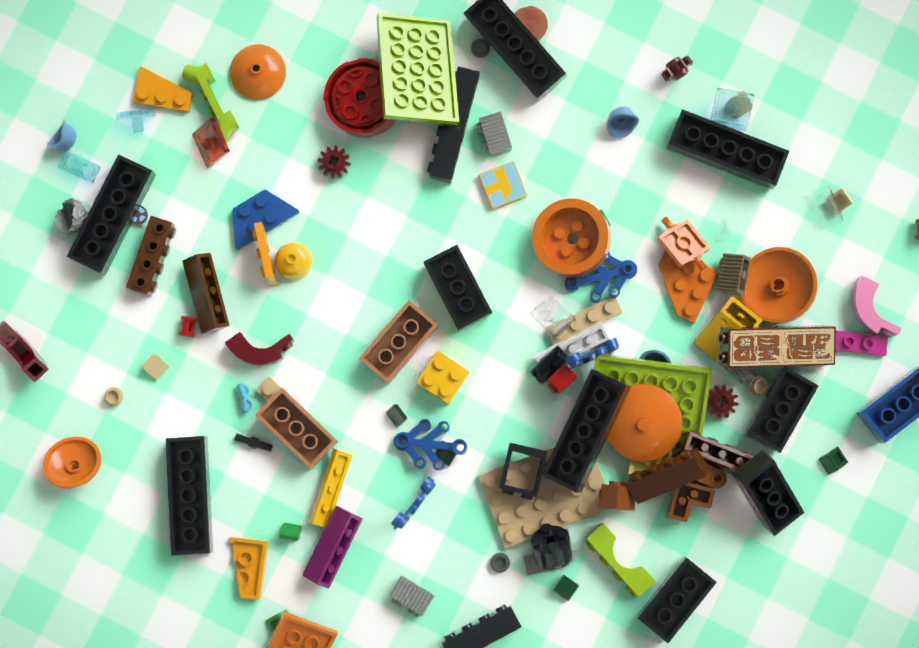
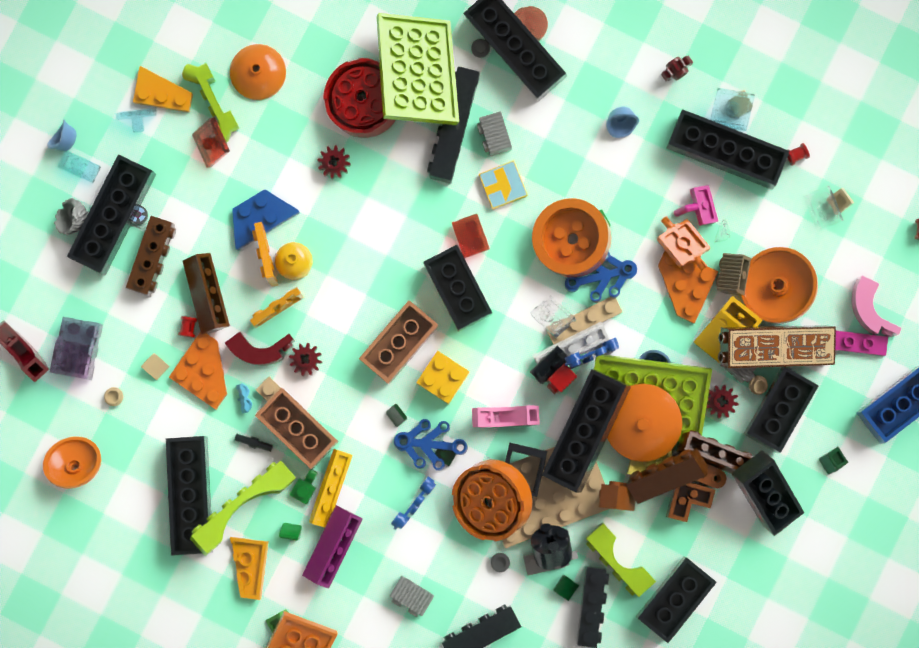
(76, 348): none -> piece
(202, 371): none -> orange plate
(272, 482): none -> lime arch
(276, 307): none -> light orange wing
(304, 489): none -> green plate
(313, 357): none -> dark red gear
(470, 235): none -> clear red plate
(505, 416): none -> bright pink arch
(509, 497): none -> orange brick
(591, 606): none -> black brick
(702, 205): none -> dark pink plate
(798, 154): none -> red bush

